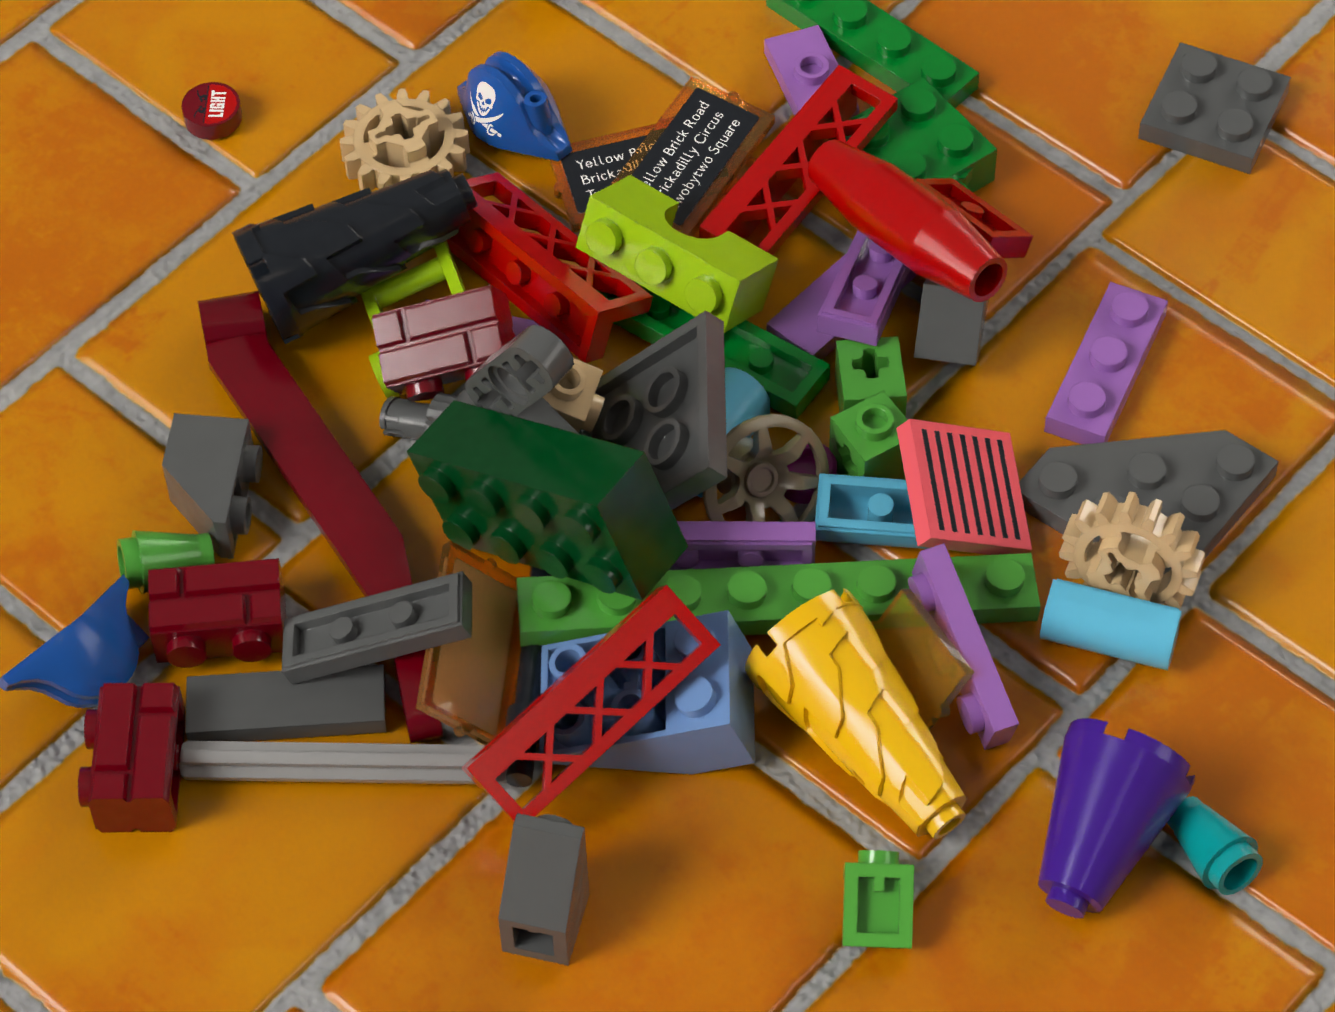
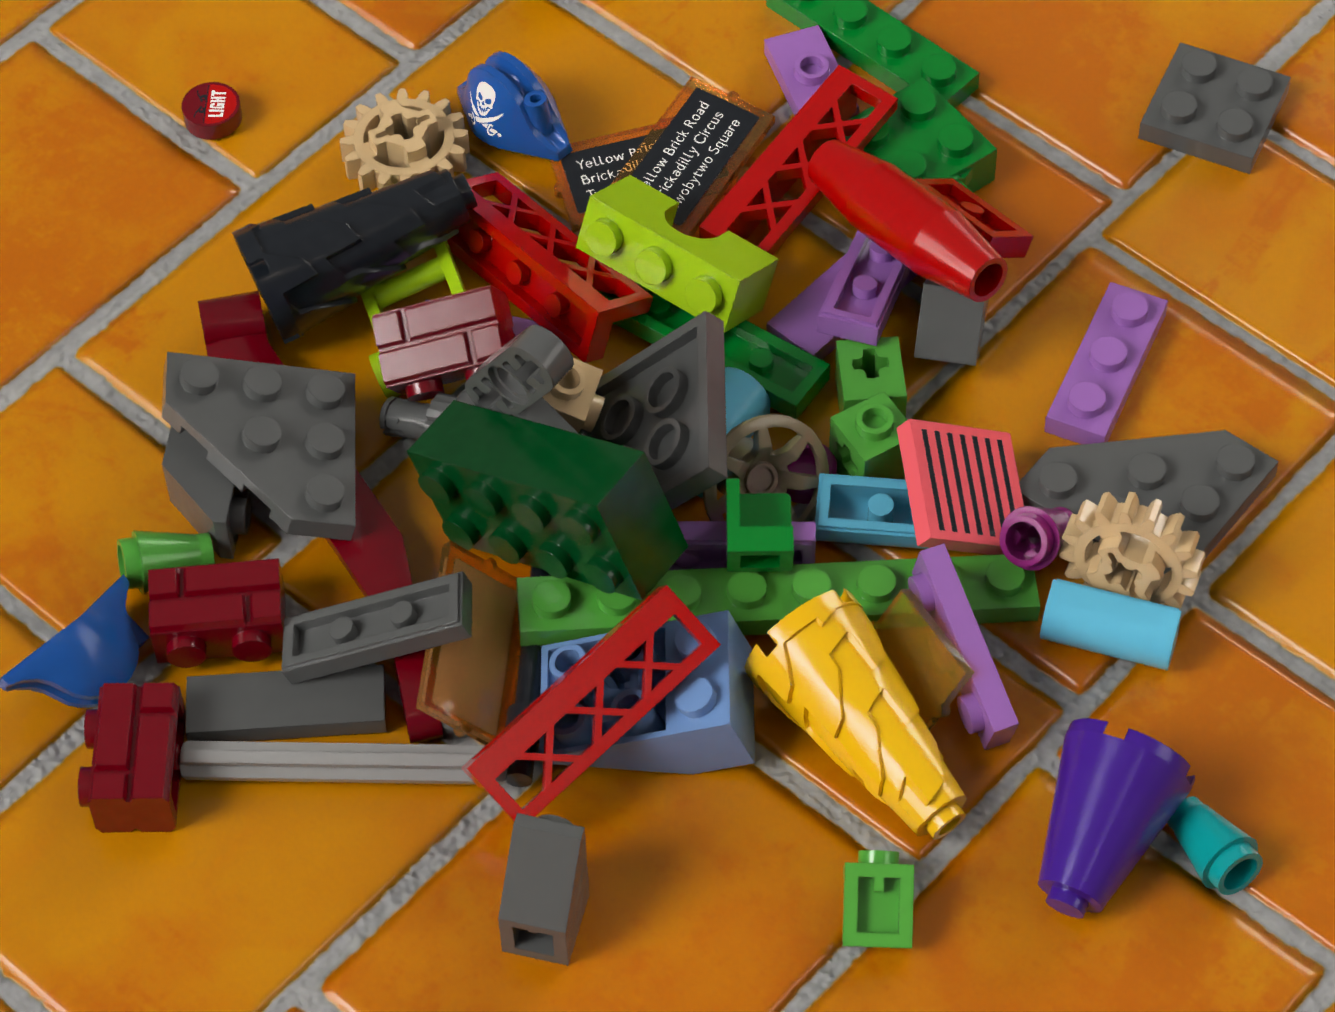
(273, 432): none -> dark grey plate
(758, 530): none -> green panel
(1033, 535): none -> magenta cone

